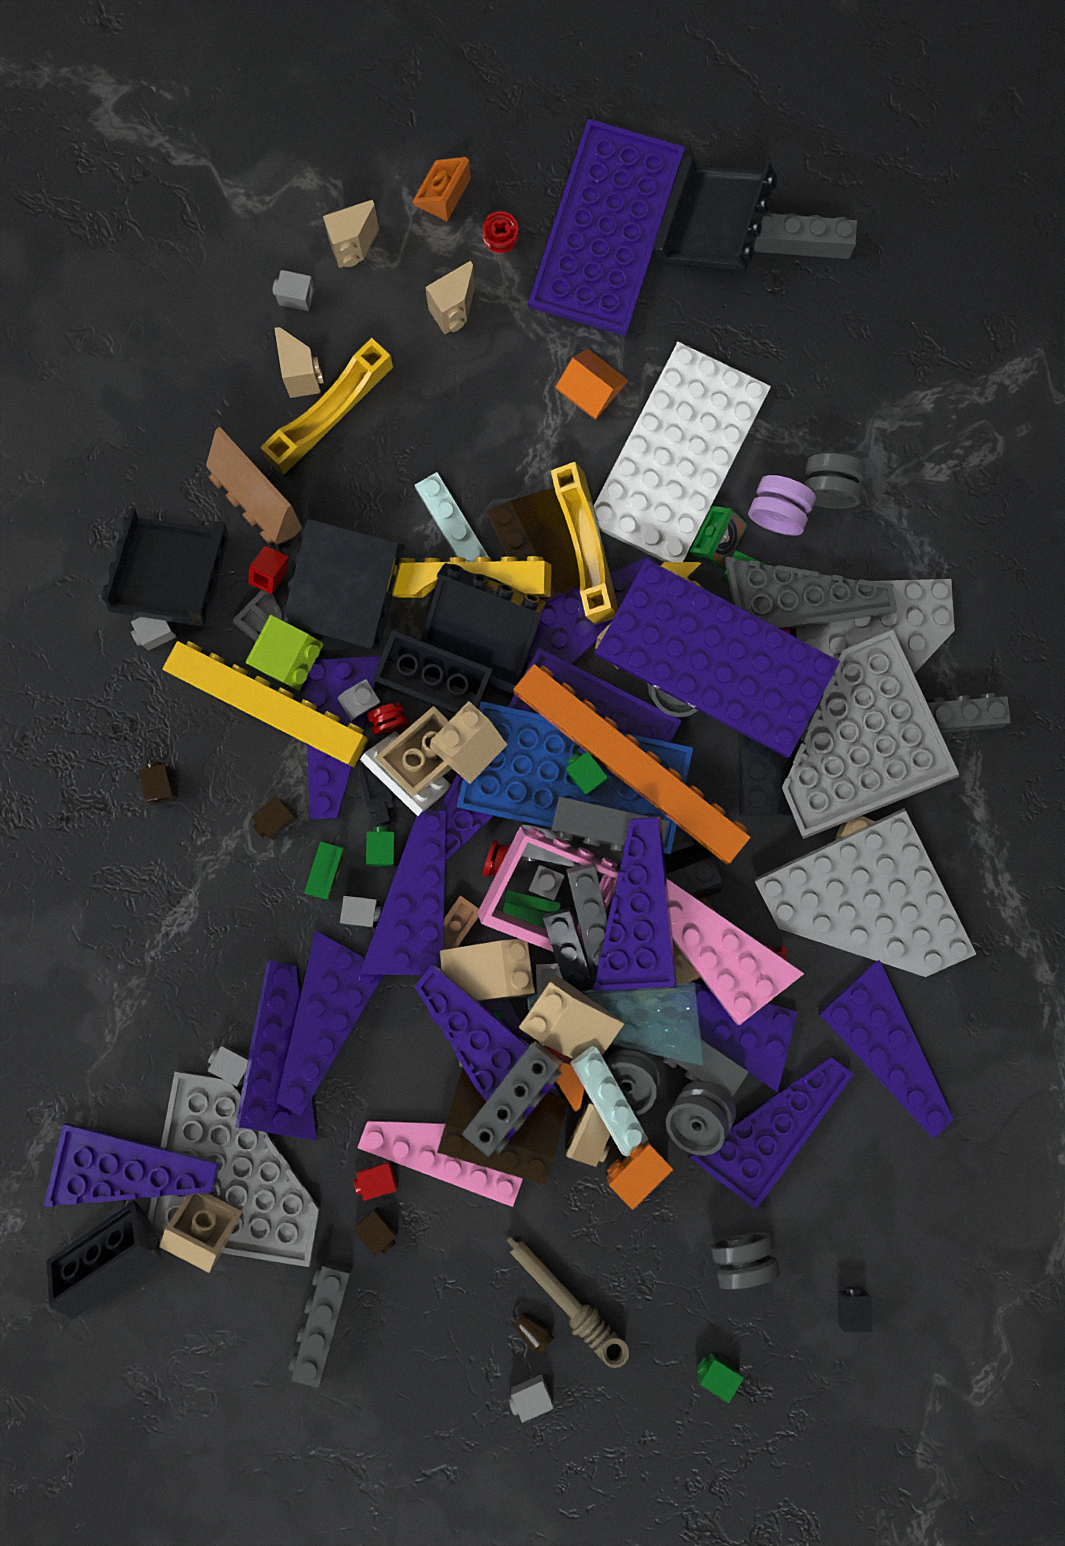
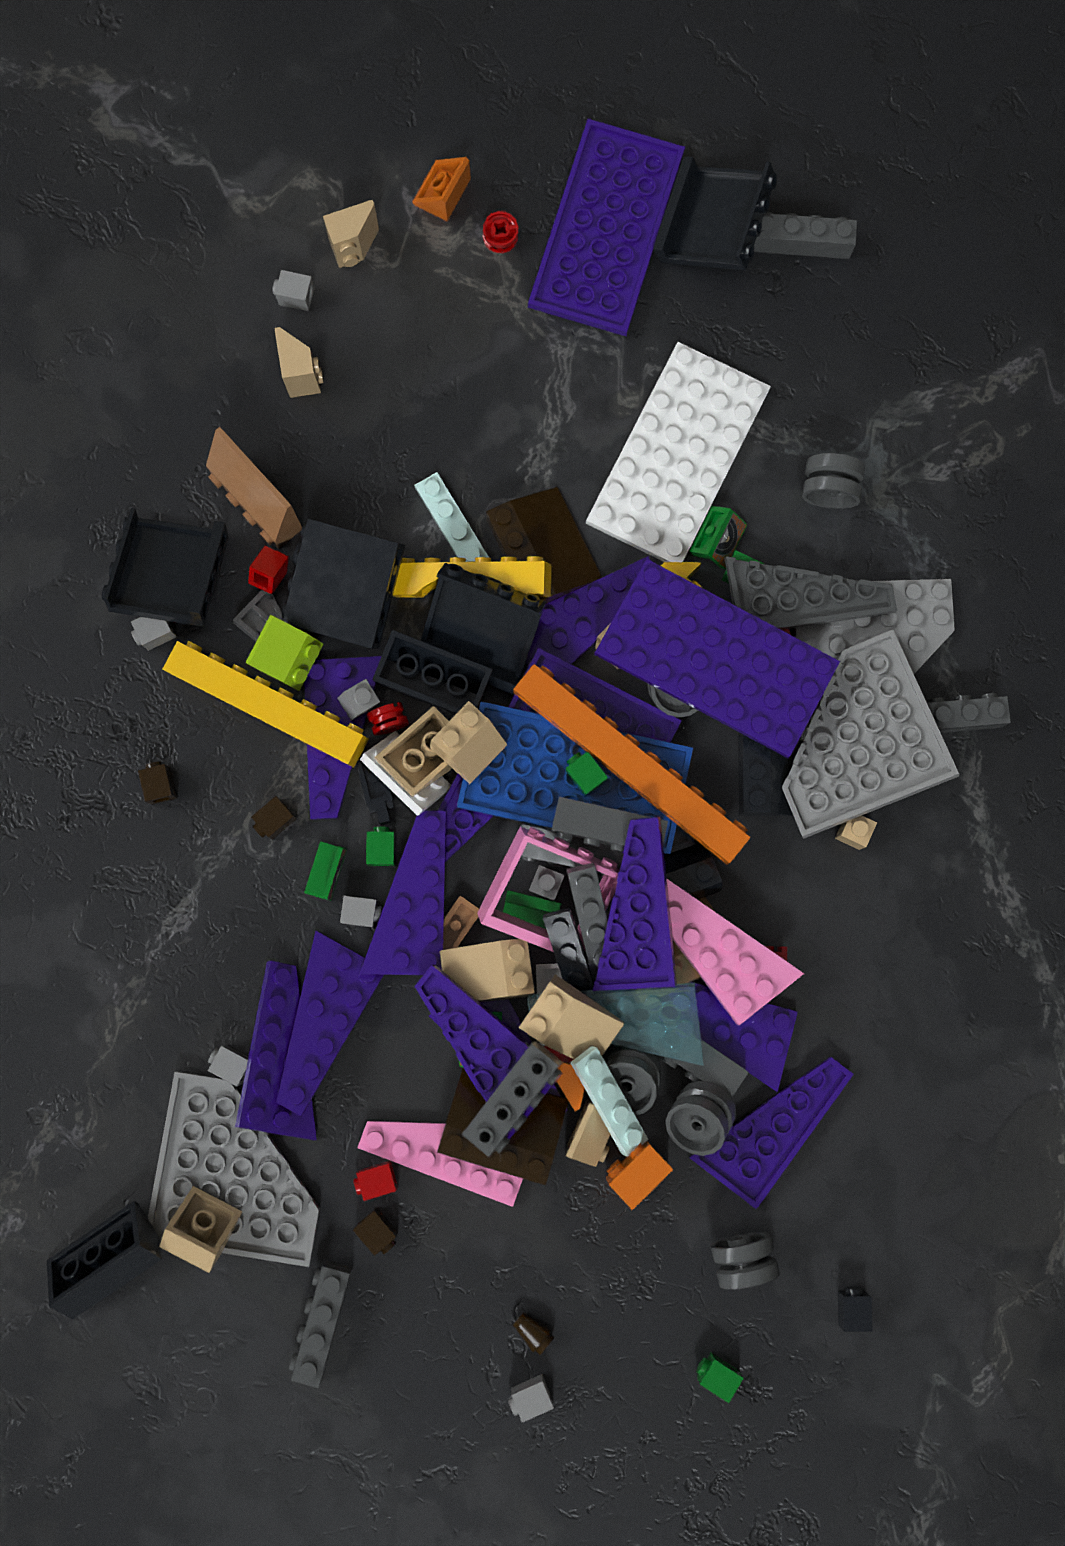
(115, 1168): dark purple wing -> none
(357, 379): yellow arch -> none
(451, 298): tan slope -> none
(499, 852): red wheel -> none
(583, 1318): dark tan piece -> none
(590, 383): orange slope -> none
(595, 579): yellow arch -> none
(782, 505): lavender wheel -> none
(871, 898): light grey plate -> none
(879, 1034): dark purple wing -> none

